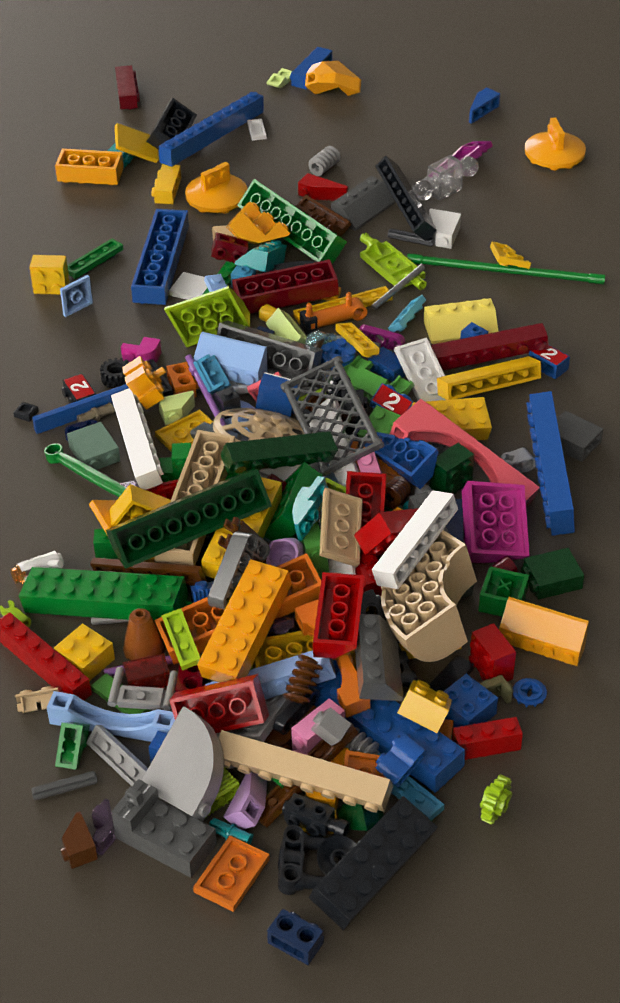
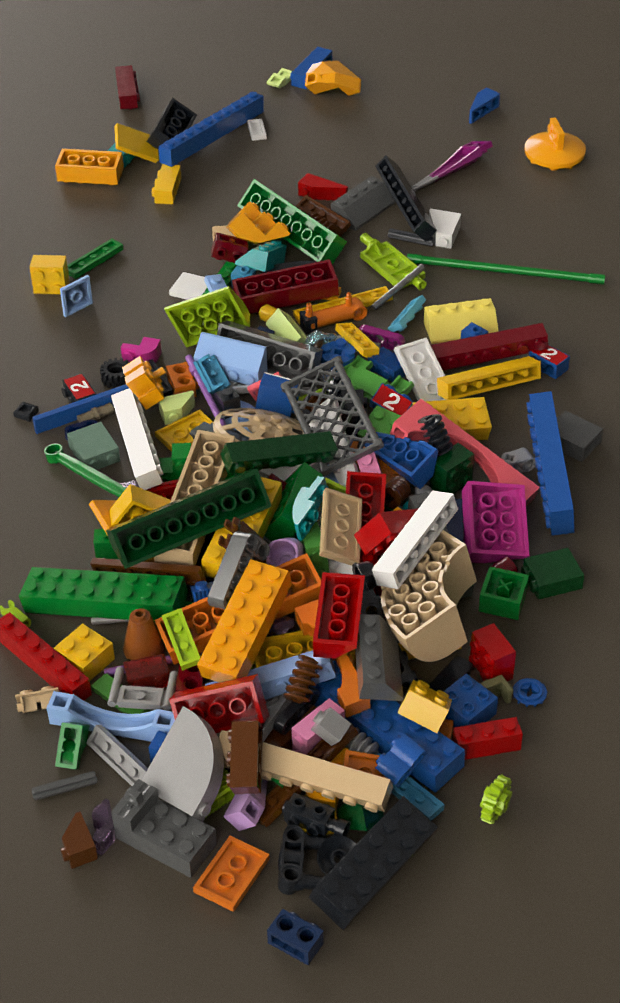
(48, 560): white piece -> none
(160, 257): blue brick -> none
(215, 190): light orange bracket -> none
(226, 830): teal axle -> none
(245, 757): none -> reddish brown brick
(324, 160): light grey piece -> none
(365, 568): none -> black piece
(437, 433): none -> black piece
(445, 177): clear brick -> none
(507, 256): yellow wing -> none
(544, 631): light orange slope -> none

